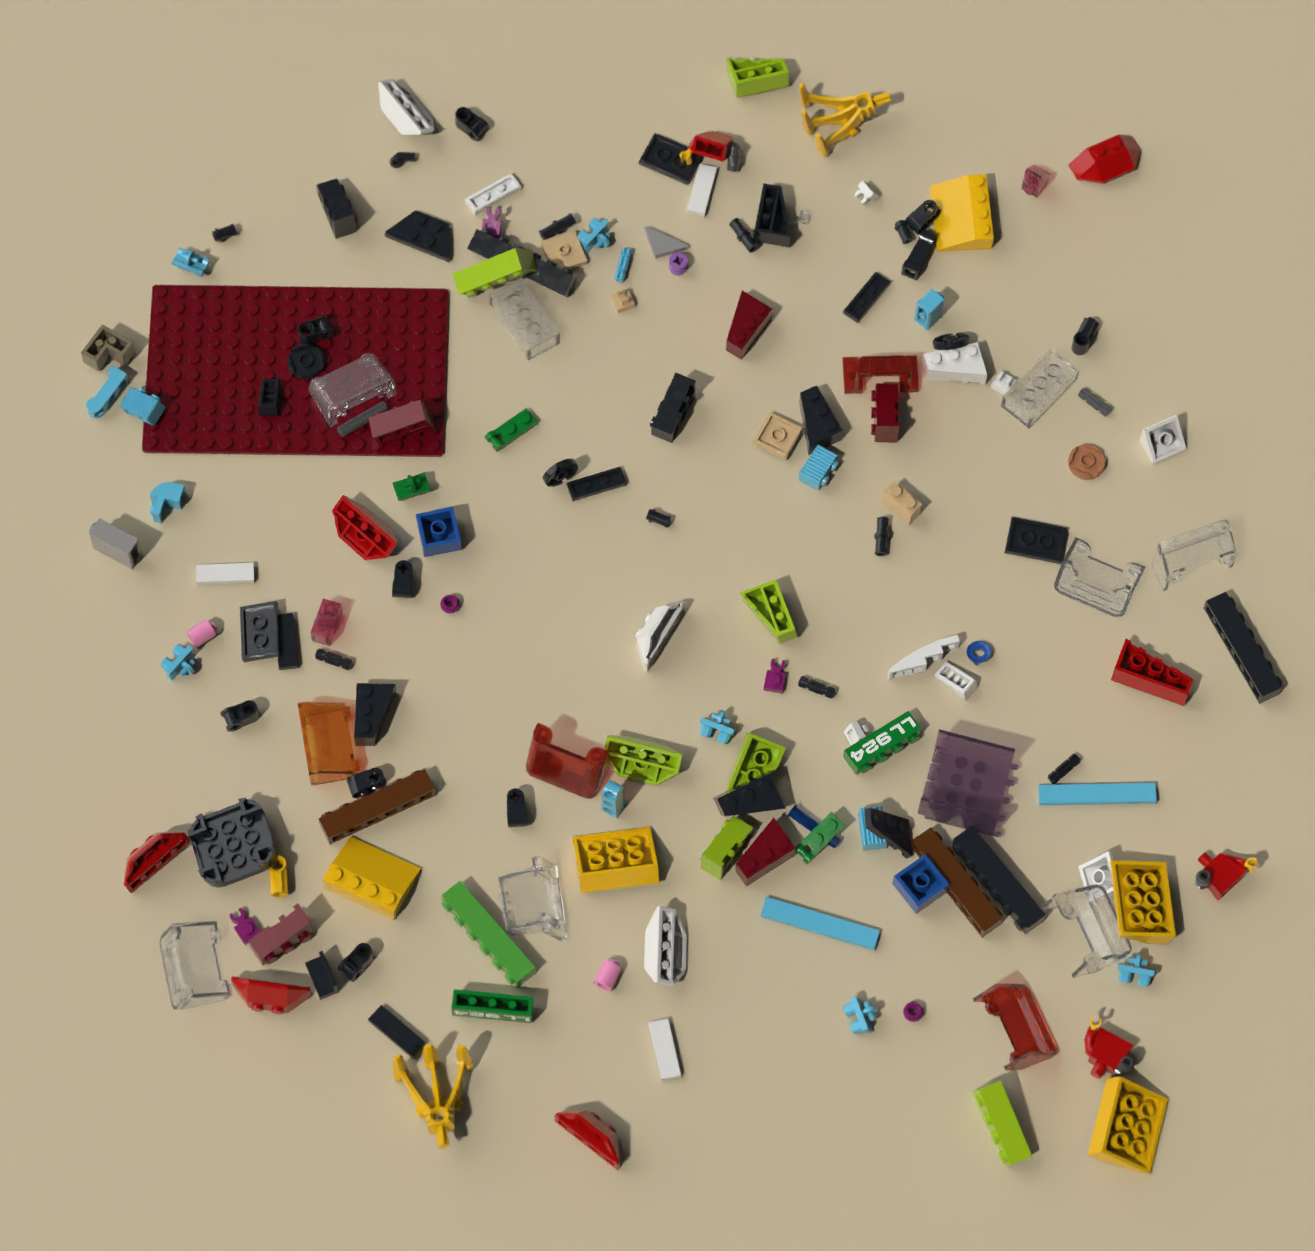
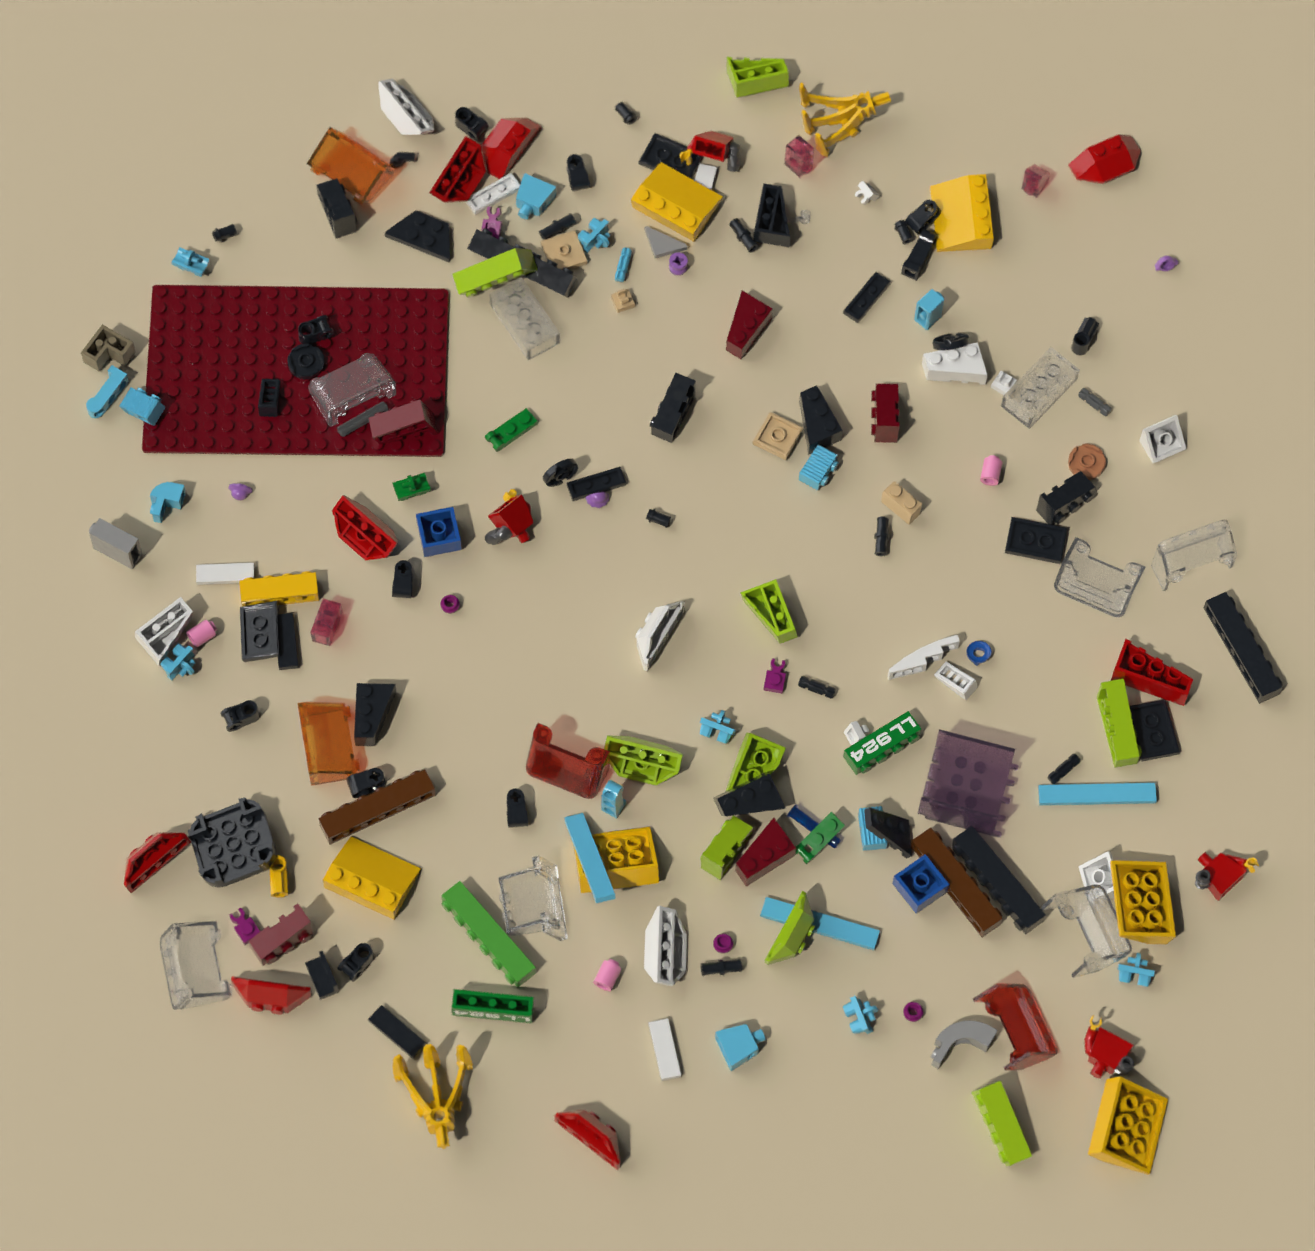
(164, 630): none -> white wedge
(239, 491): none -> medium lavender piece
(283, 589): none -> yellow brick
(333, 659): black axle -> none
(351, 164): none -> clear orange windscreen
(461, 173): none -> red wedge
(507, 144): none -> red wedge
(510, 519): none -> red torso
(534, 196): none -> medium azure torso
(577, 174): none -> black piece
(589, 858): none -> medium azure tile
(597, 499): none -> medium lavender piece
(627, 115): none -> black pin
(676, 201): none -> yellow slope
(721, 967): none -> black pin
(723, 943): none -> magenta plate
(738, 1044): none -> medium azure torso
(793, 933): none -> lime wedge
(799, 156): none -> clear pink brick
(869, 366): clear red windscreen -> none
(962, 1032): none -> light grey arch
(991, 470): none -> bright pink brick
(1065, 498): none -> black wedge
(1118, 723): none -> lime wedge
(1154, 730): none -> black tile
(1166, 263): none -> medium lavender piece

